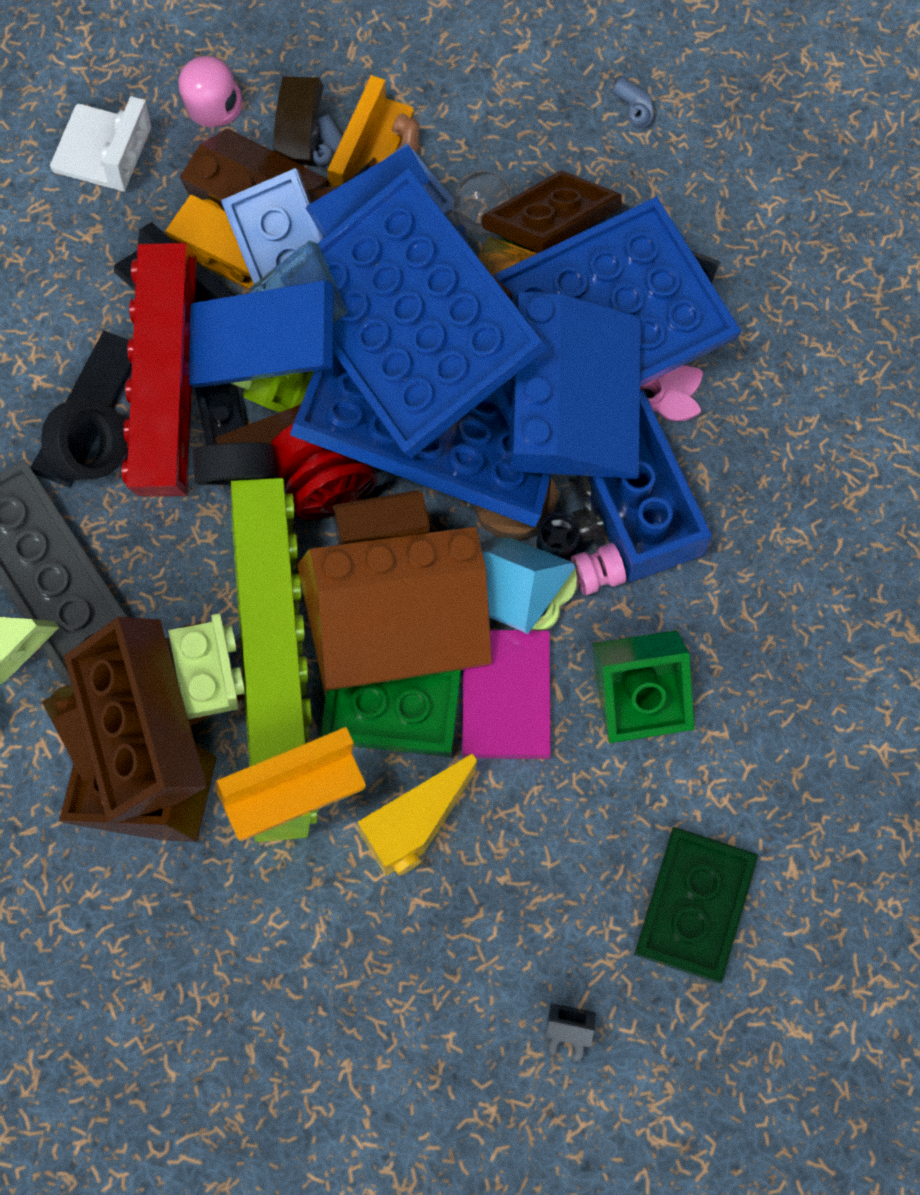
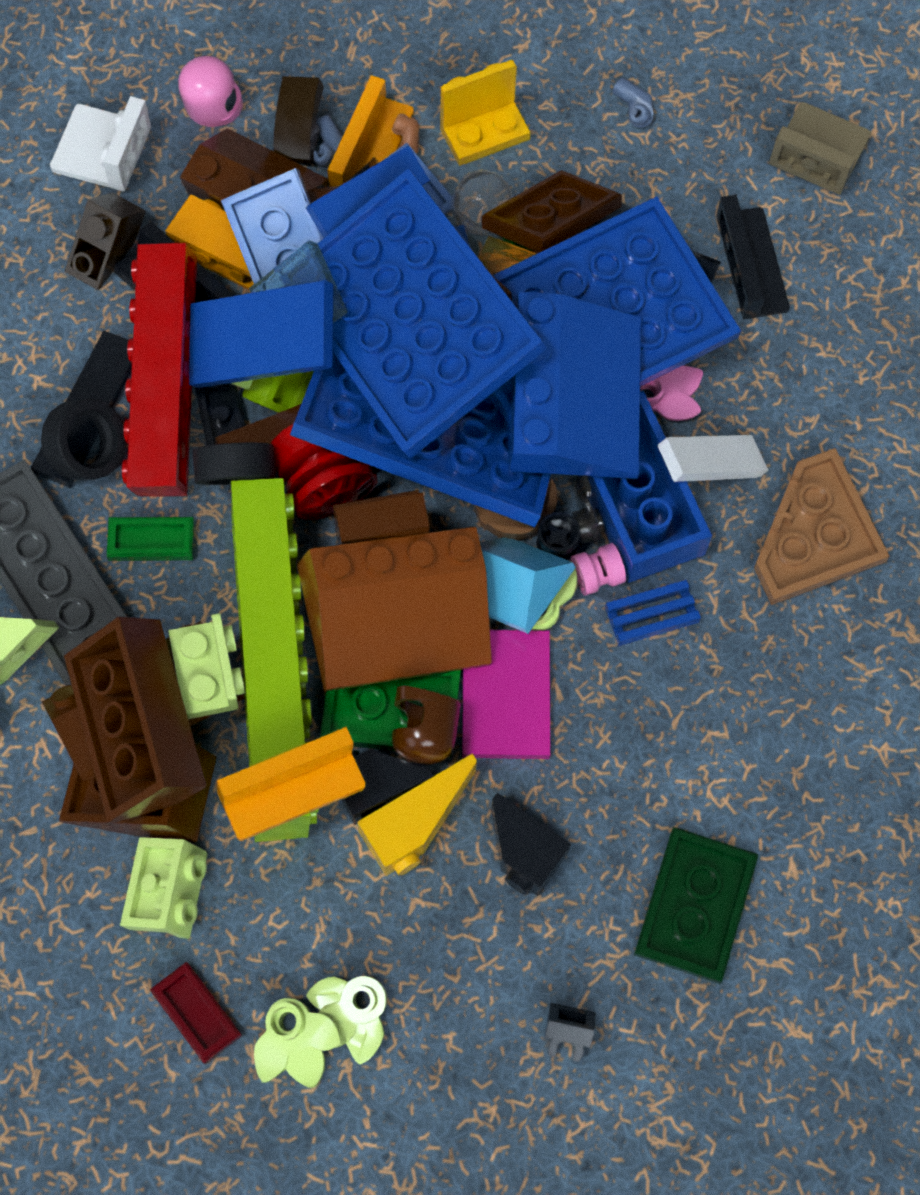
(103, 238): none -> dark brown slope
(150, 538): none -> green tile
(164, 886): none -> yellowish green bracket
(195, 1013): none -> dark red tile
(298, 1049): none -> yellowish green plate
(357, 1027): none -> yellowish green plate
(384, 782): none -> black slope
(429, 729): none -> reddish brown helmet
(481, 113): none -> yellow bracket
(525, 847): none -> black slope
(644, 686): green slope -> none
(686, 601): none -> blue tile
(712, 457): none -> white tile
(751, 259): none -> black panel
(817, 532): none -> medium nougat plate
(819, 147): none -> dark tan bracket

